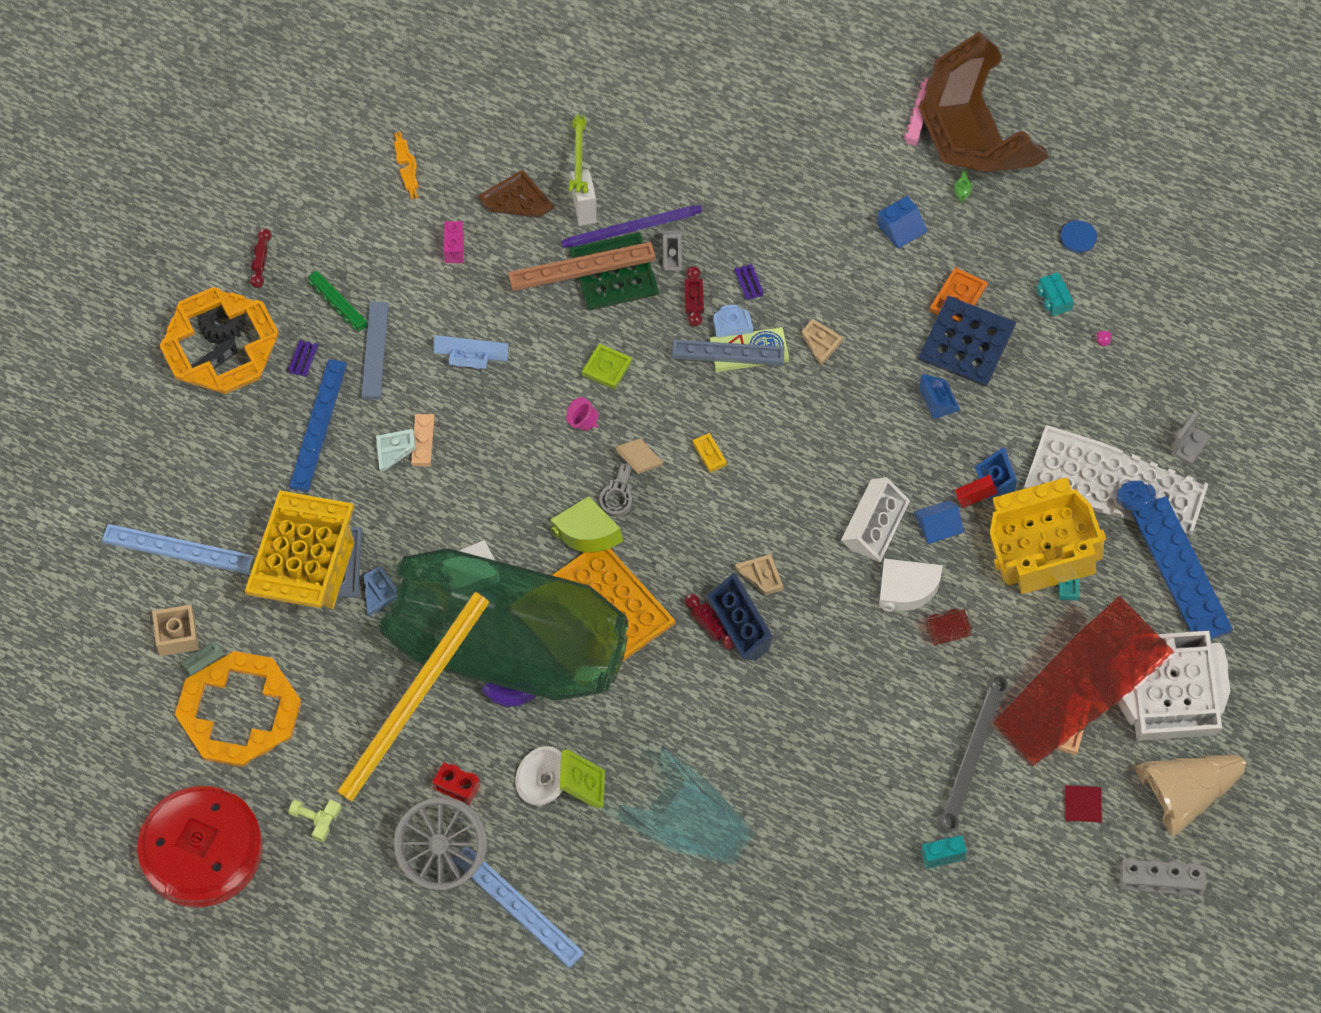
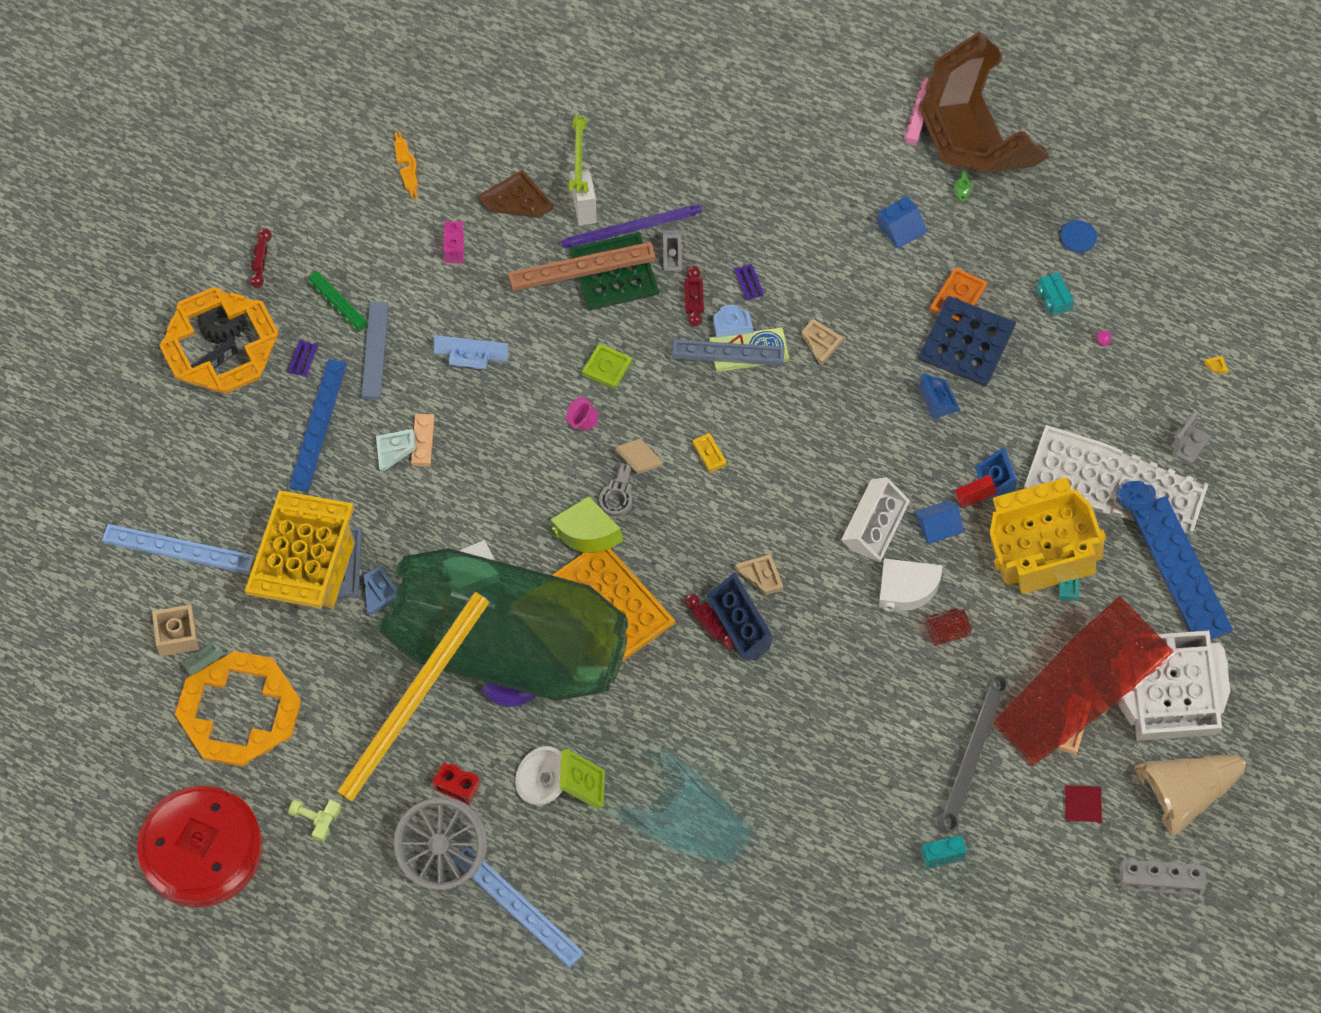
(1216, 364): none -> yellow tile

